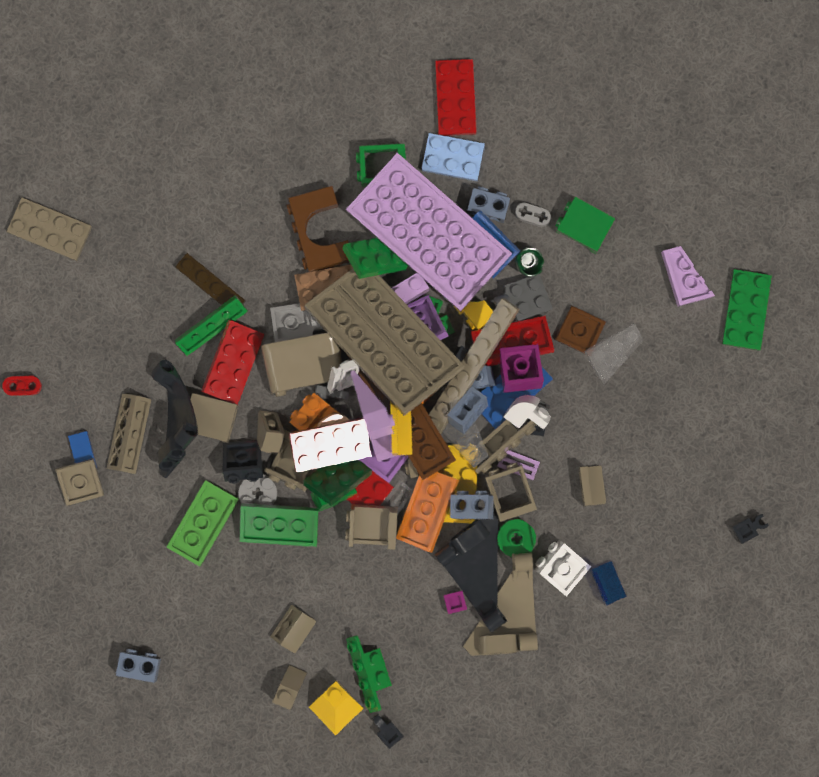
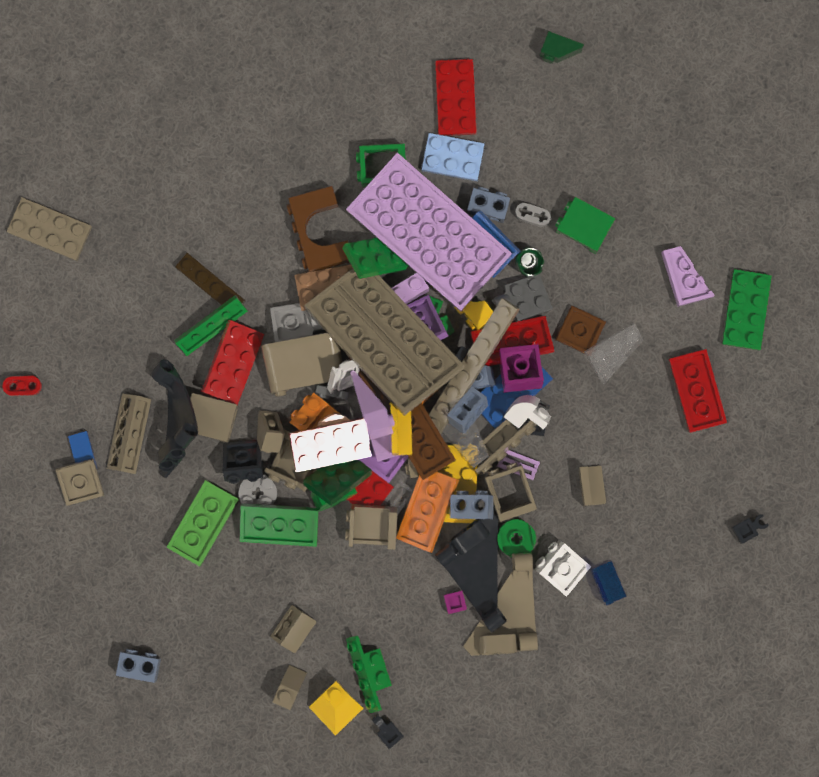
(558, 48): none -> dark green slope
(697, 391): none -> red plate

